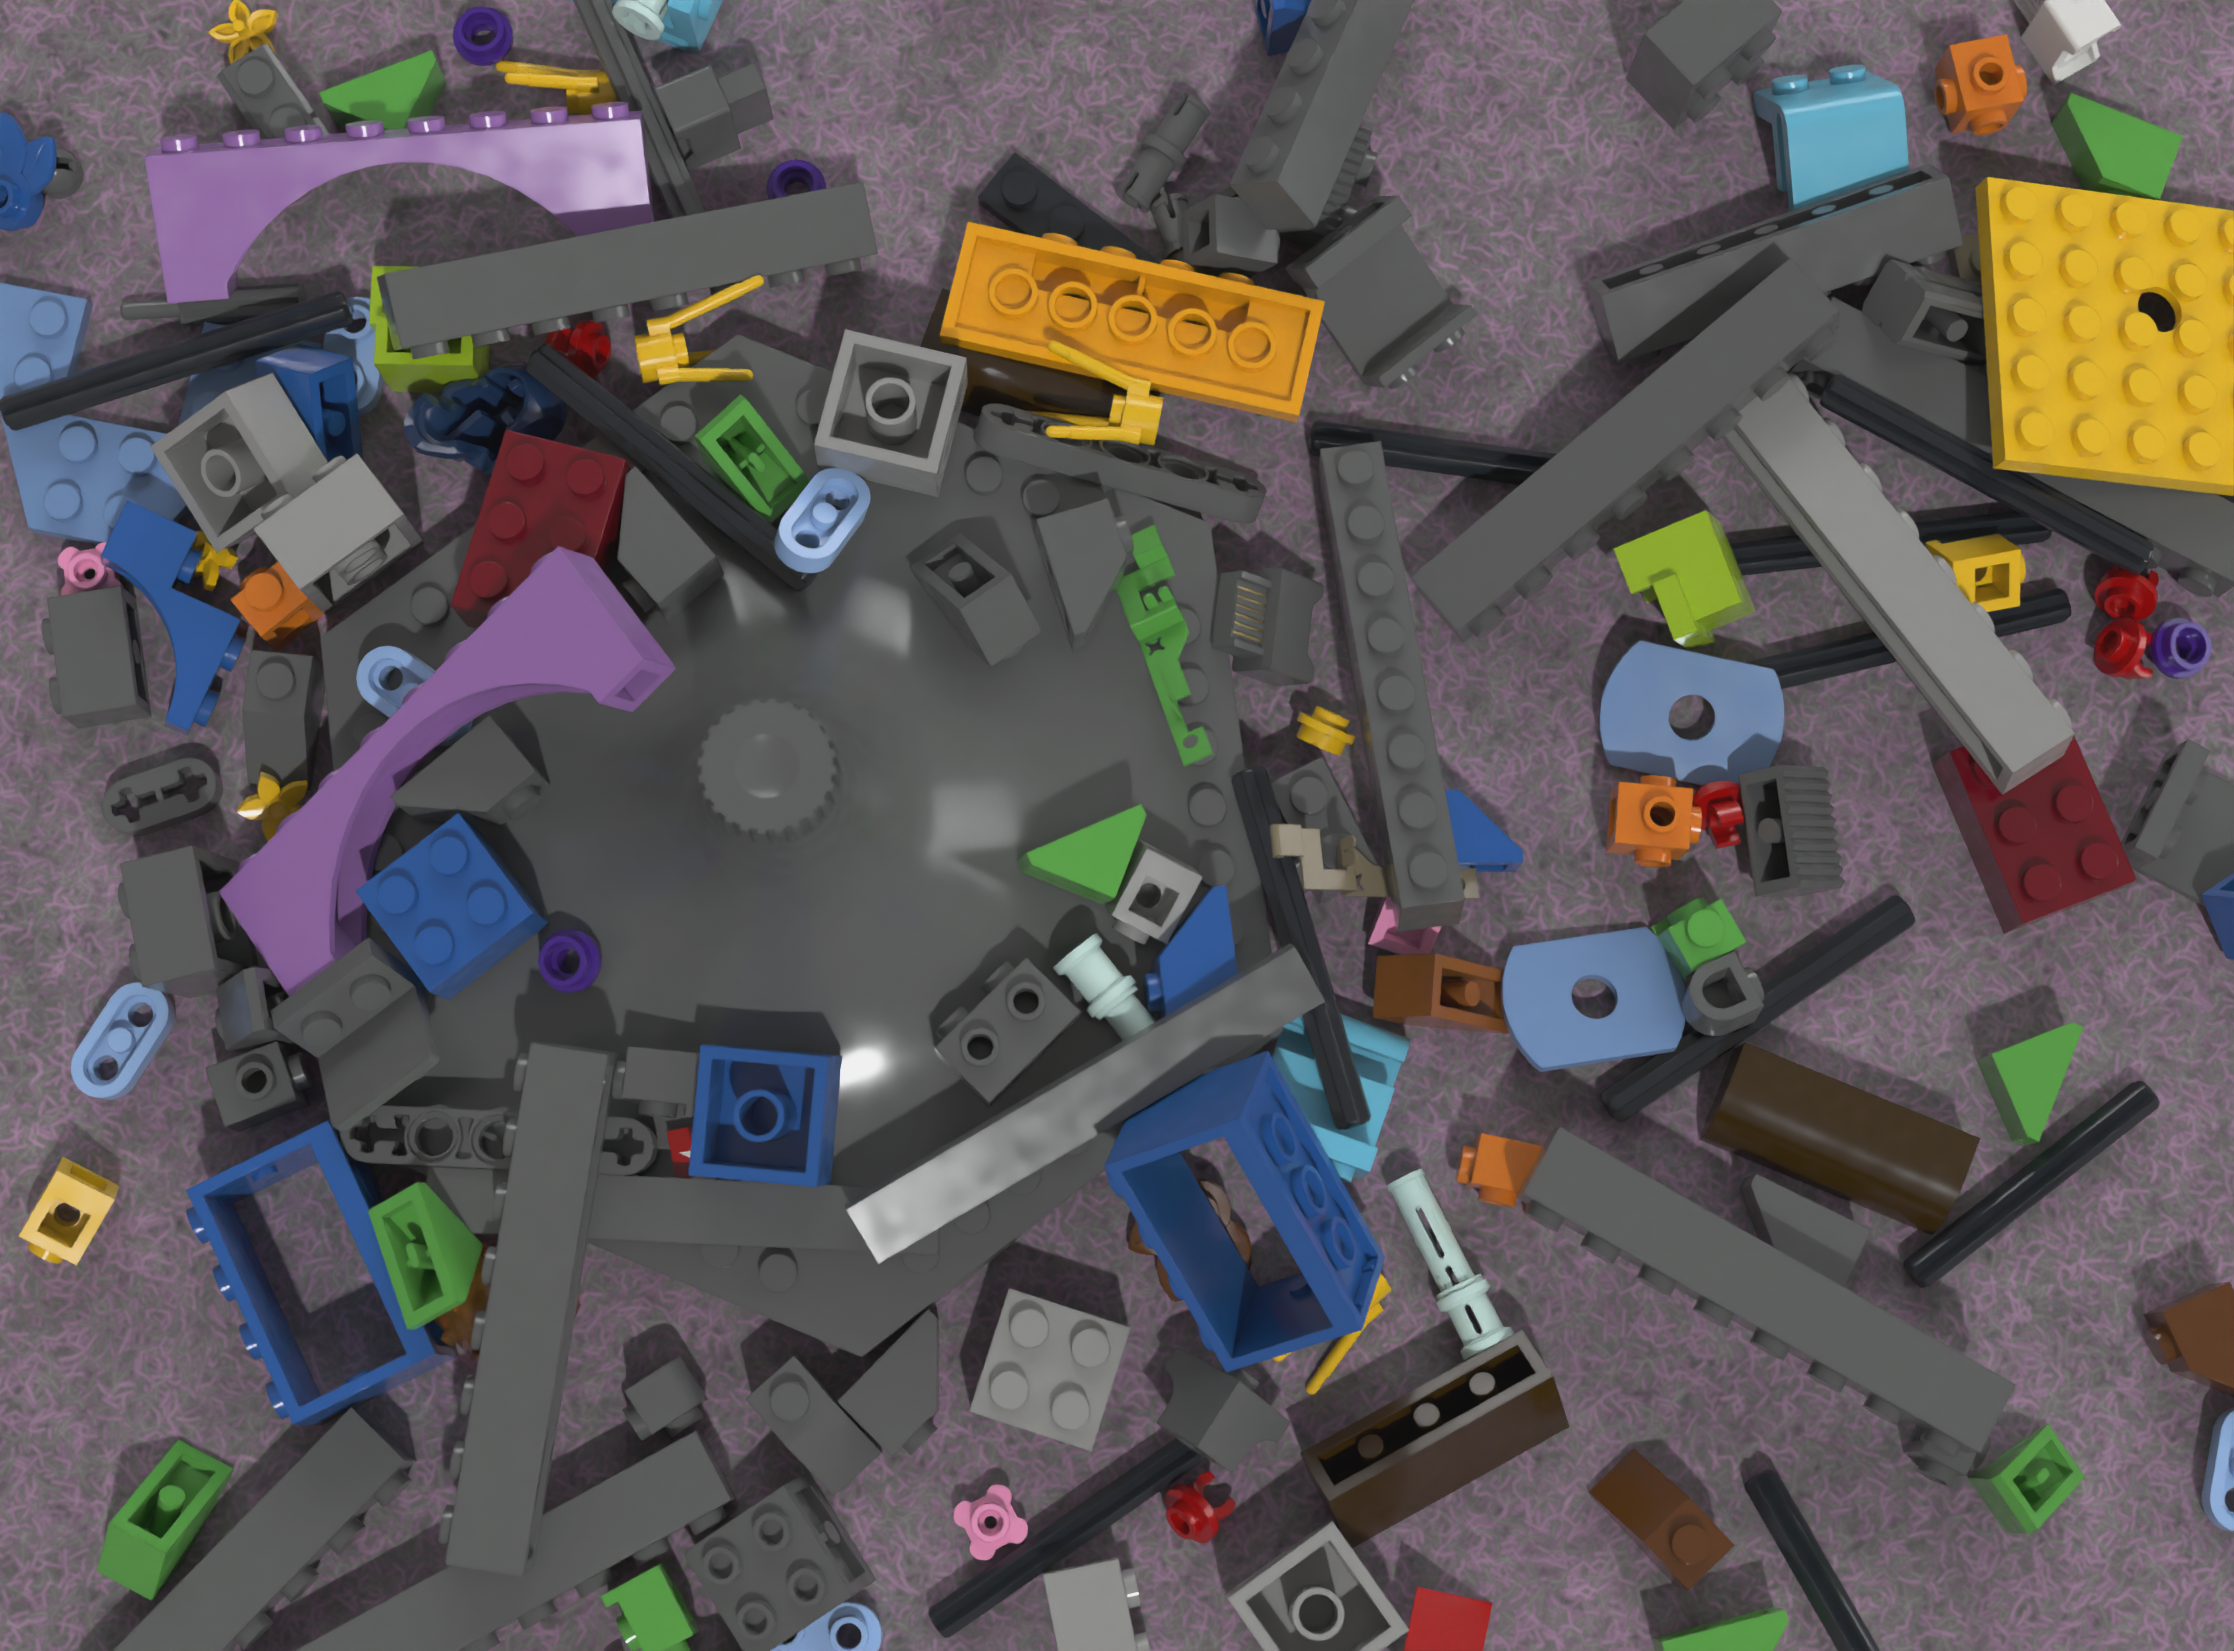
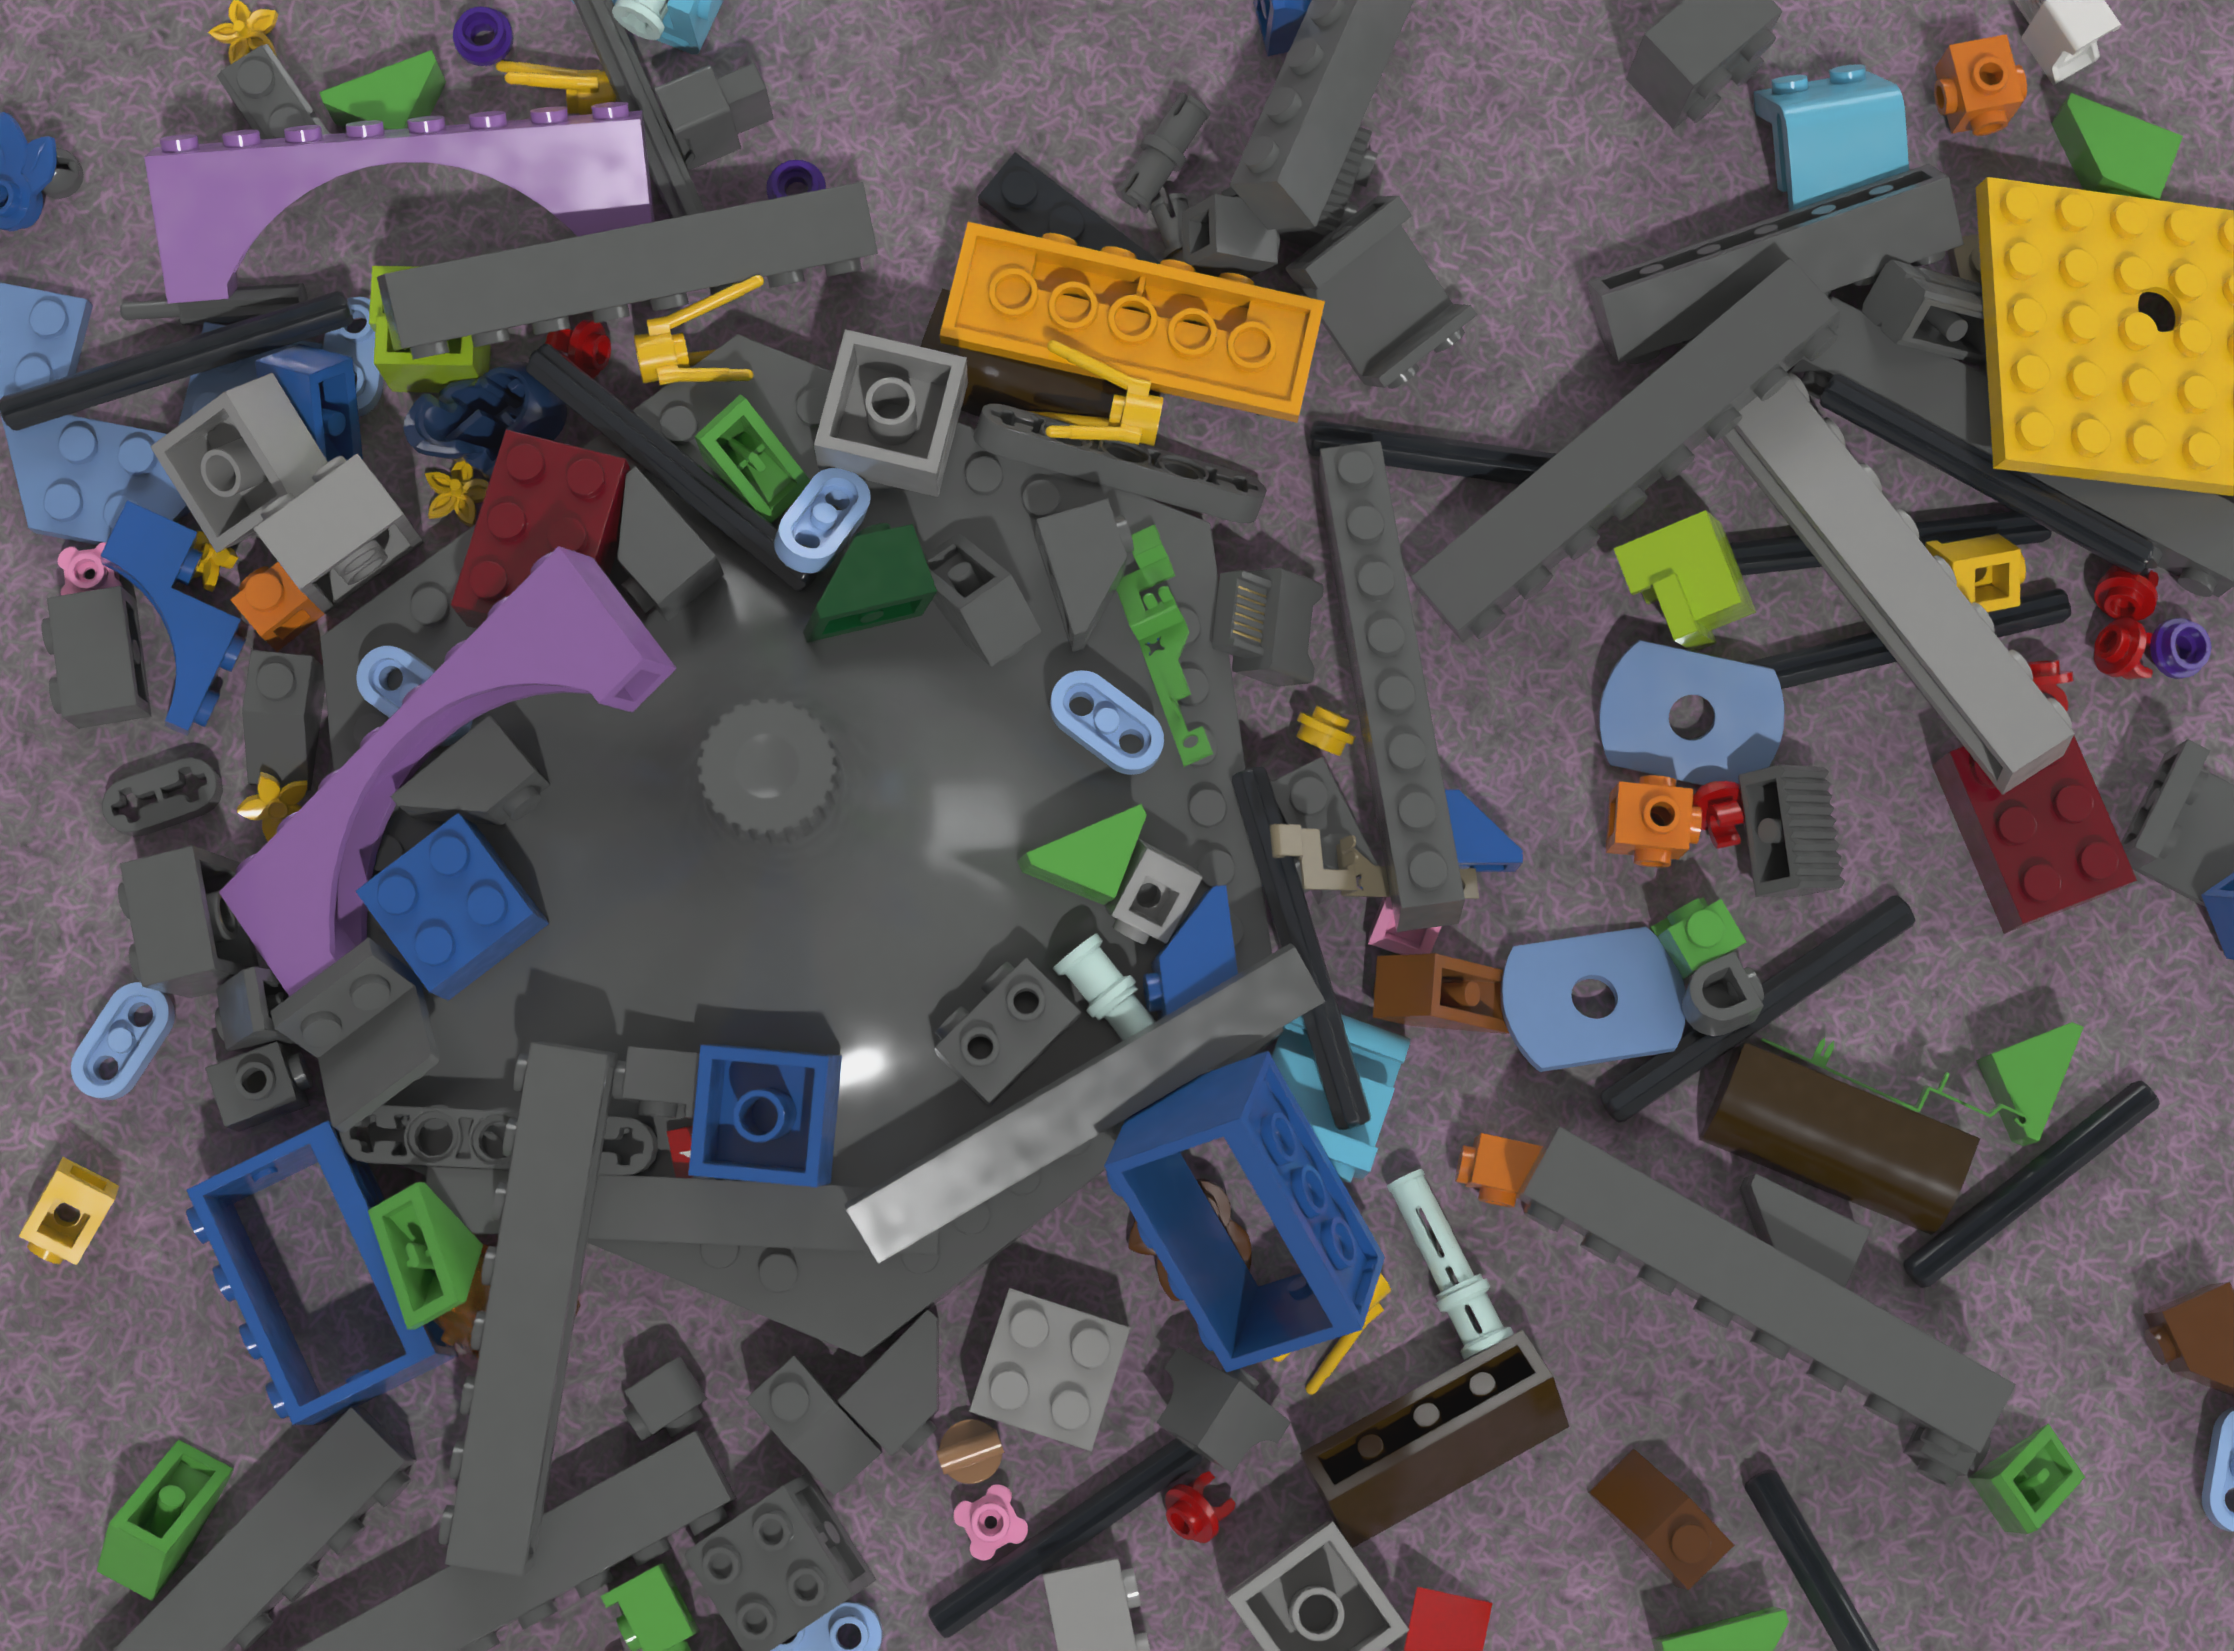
(456, 493): none -> yellow plant
(553, 960): dark purple plate -> none
(875, 584): none -> dark green slope
(970, 1451): none -> medium nougat plate
(1109, 720): none -> light blue plate
(1821, 1061): none -> bright green piece
(2047, 675): none -> red plate

